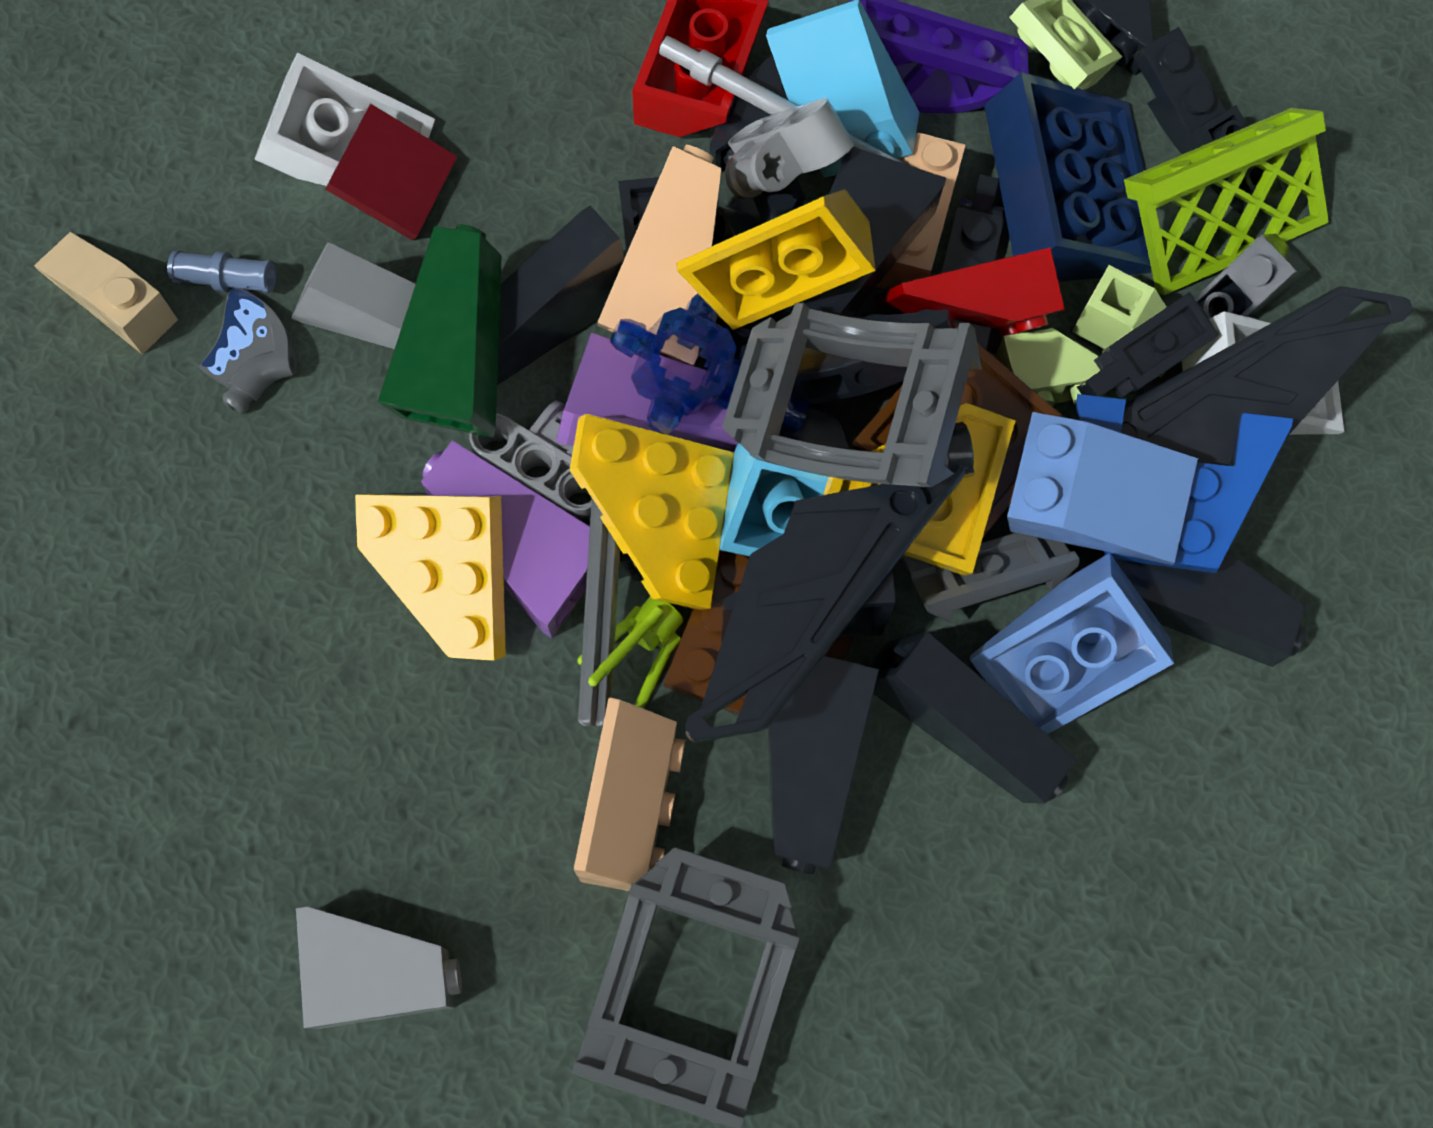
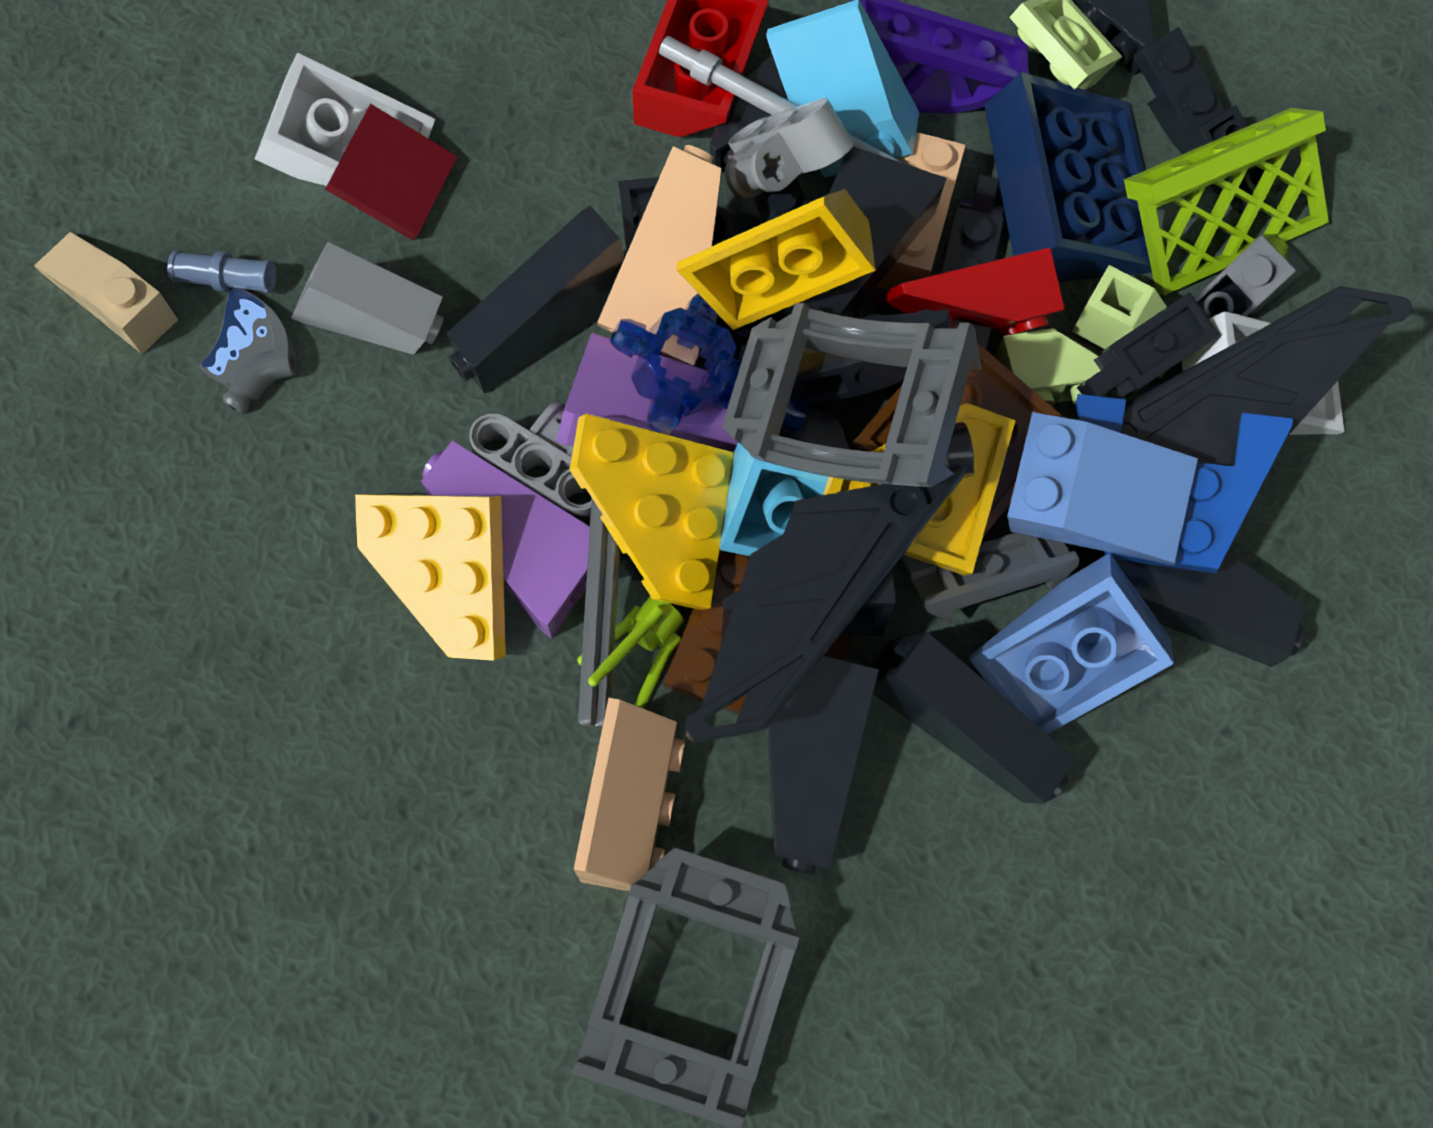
(368, 972): light grey slope -> none
(450, 337): dark green slope -> none

